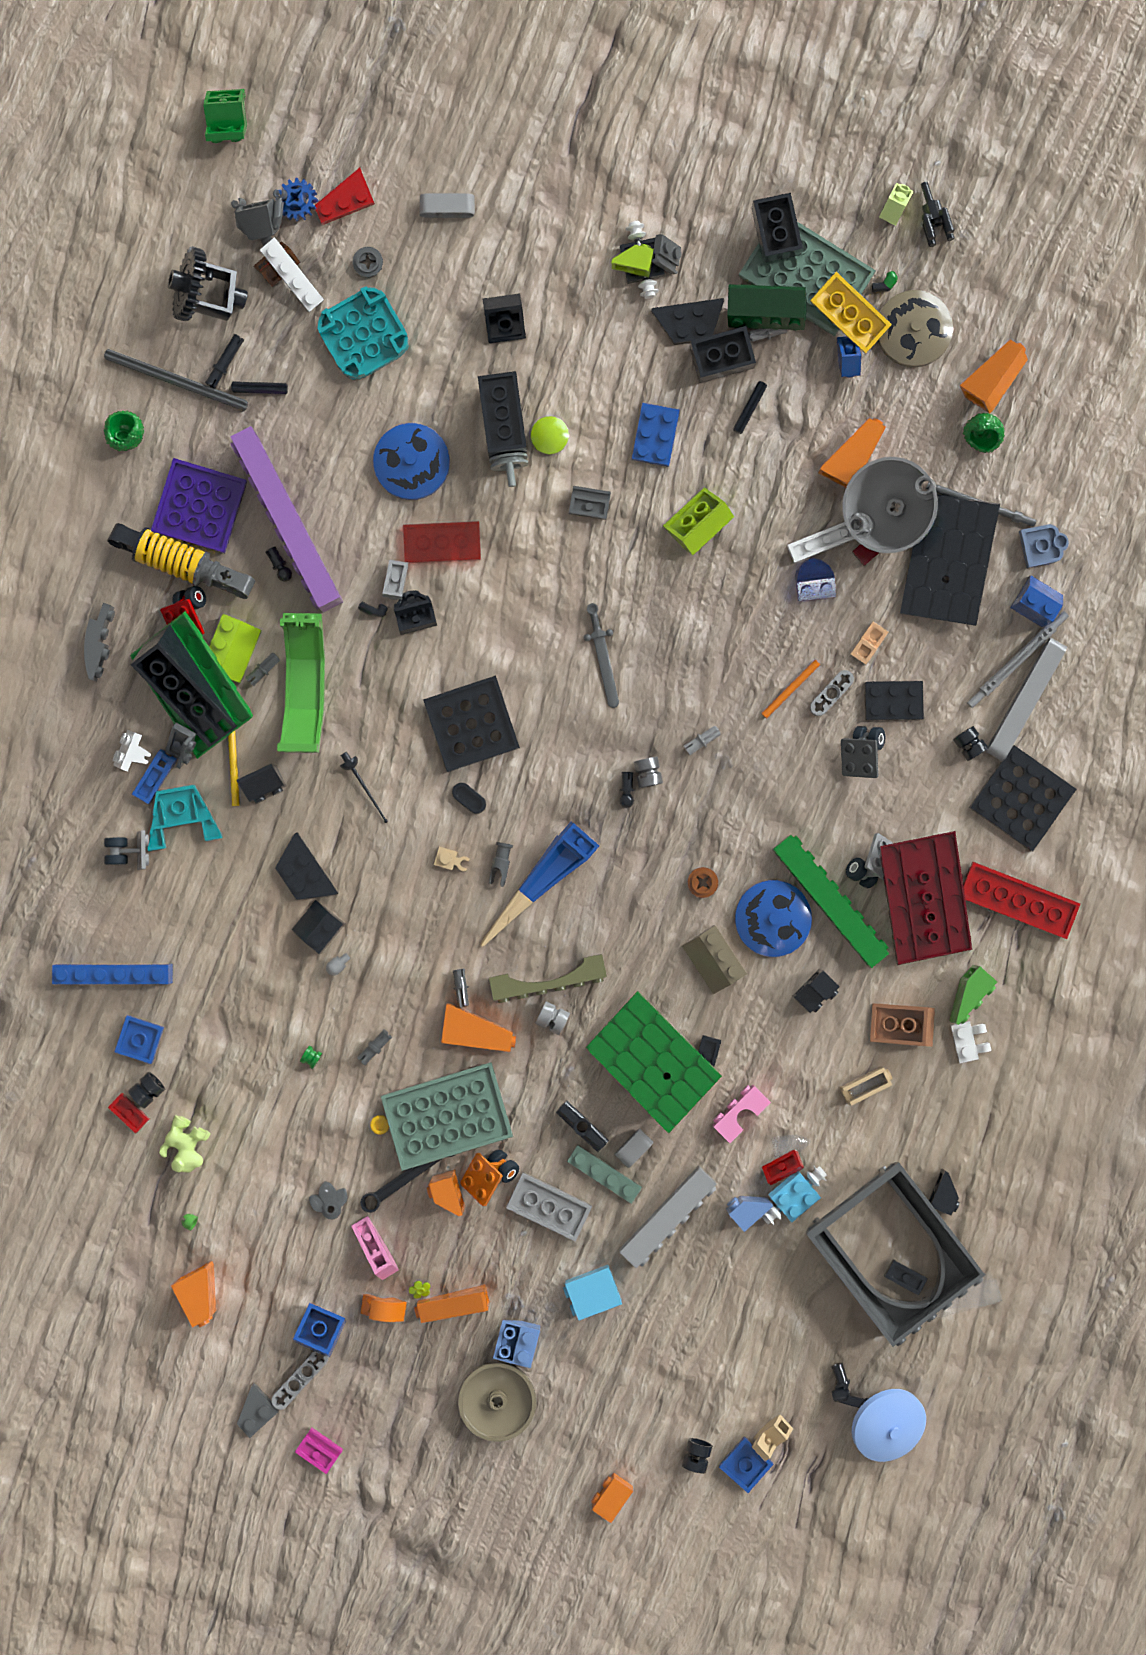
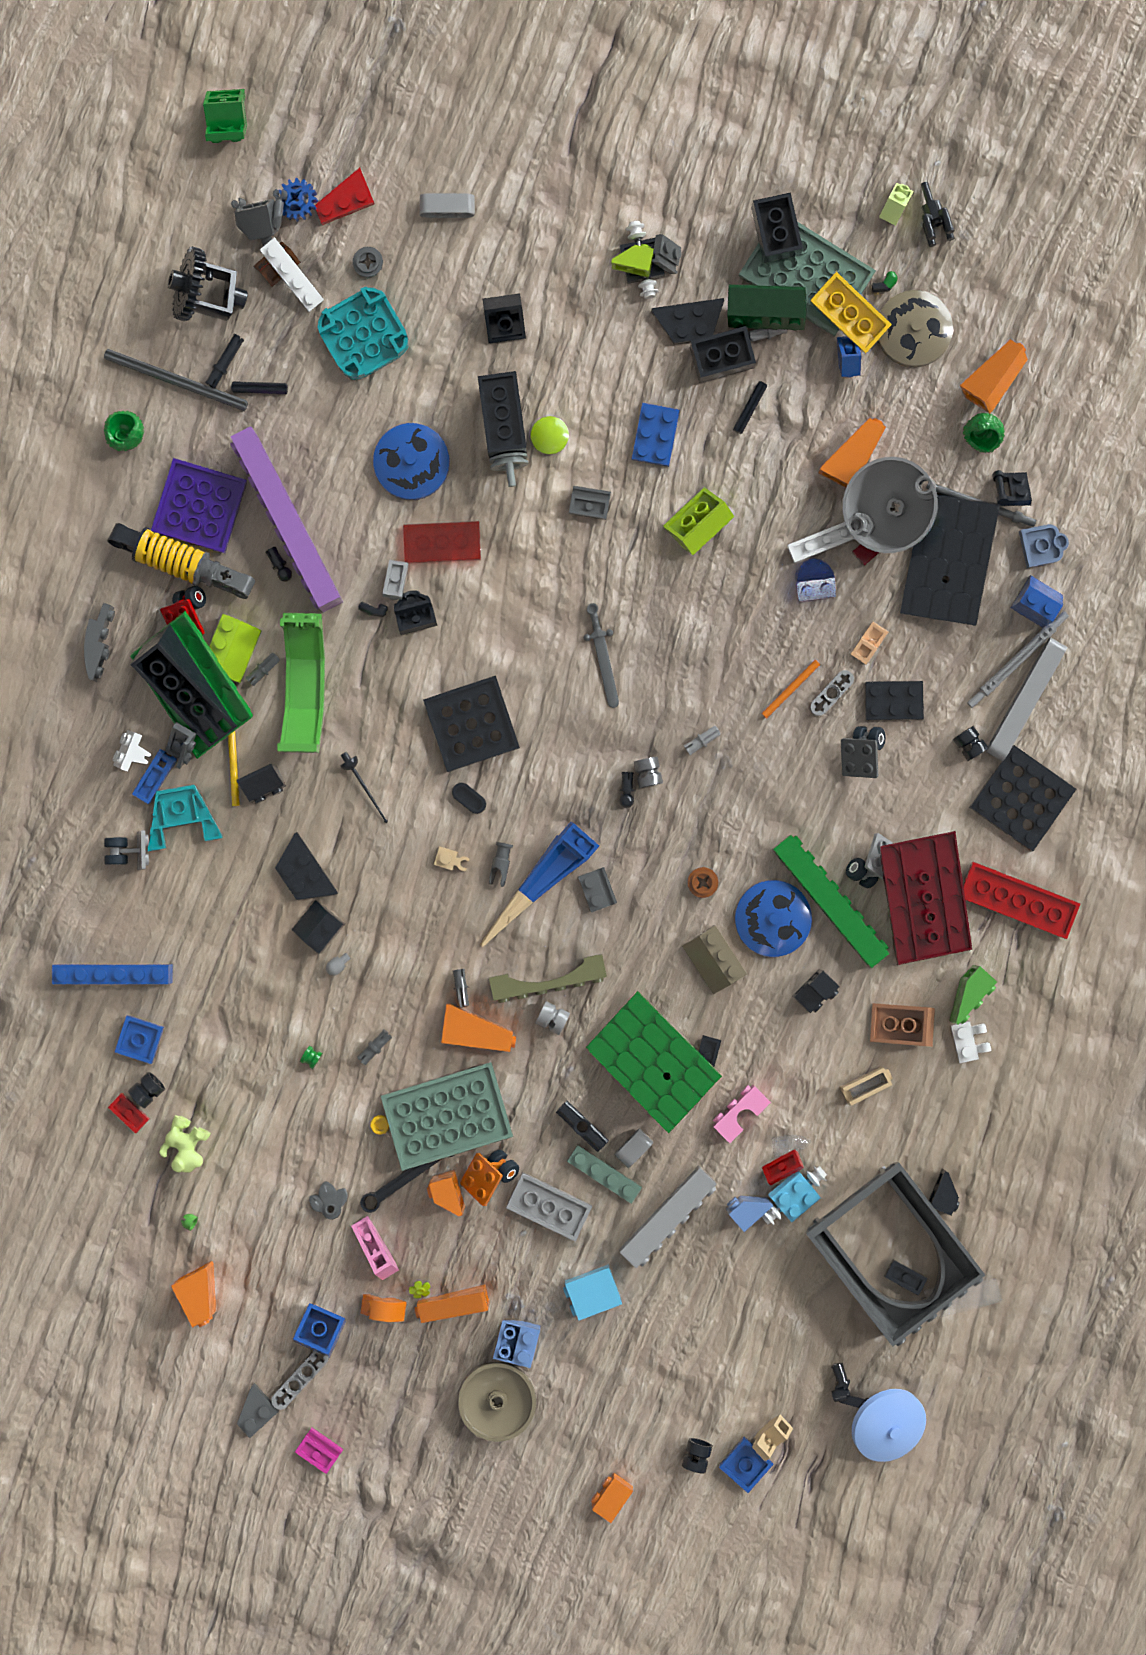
(597, 889): none -> dark grey plate
(1018, 488): none -> black plate

